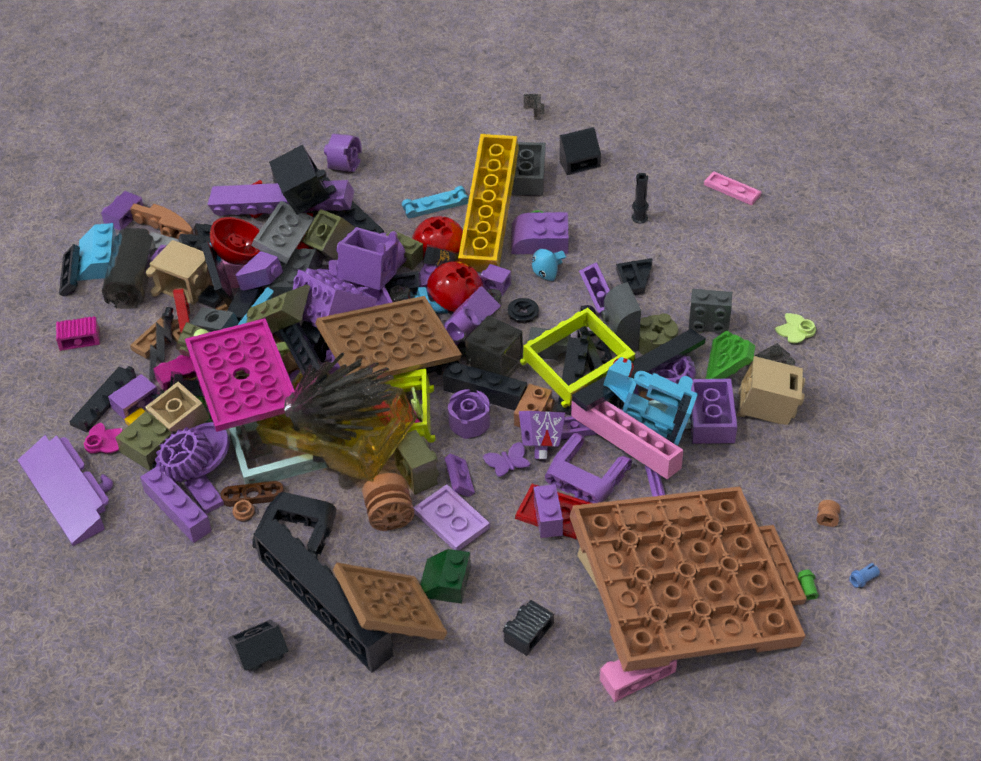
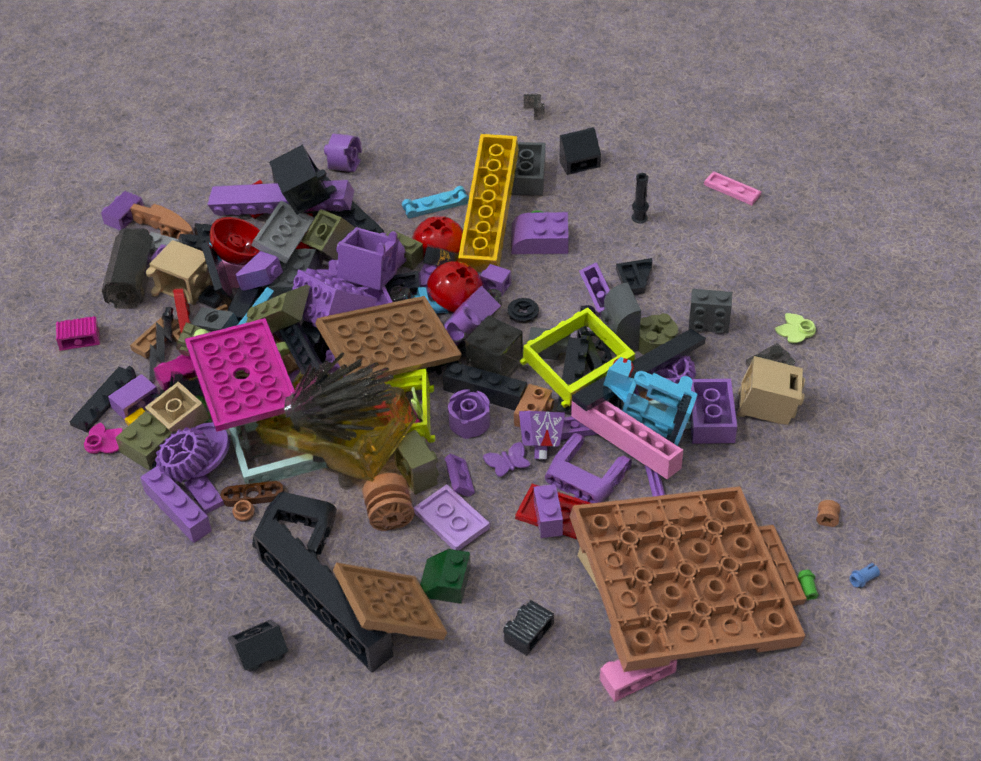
(68, 493): medium lavender slope -> none
(69, 270): black plate -> none
(96, 251): medium azure slope -> none
(106, 483): medium lavender animal -> none
(546, 263): medium azure piece -> none
(728, 355): bright green plate -> none

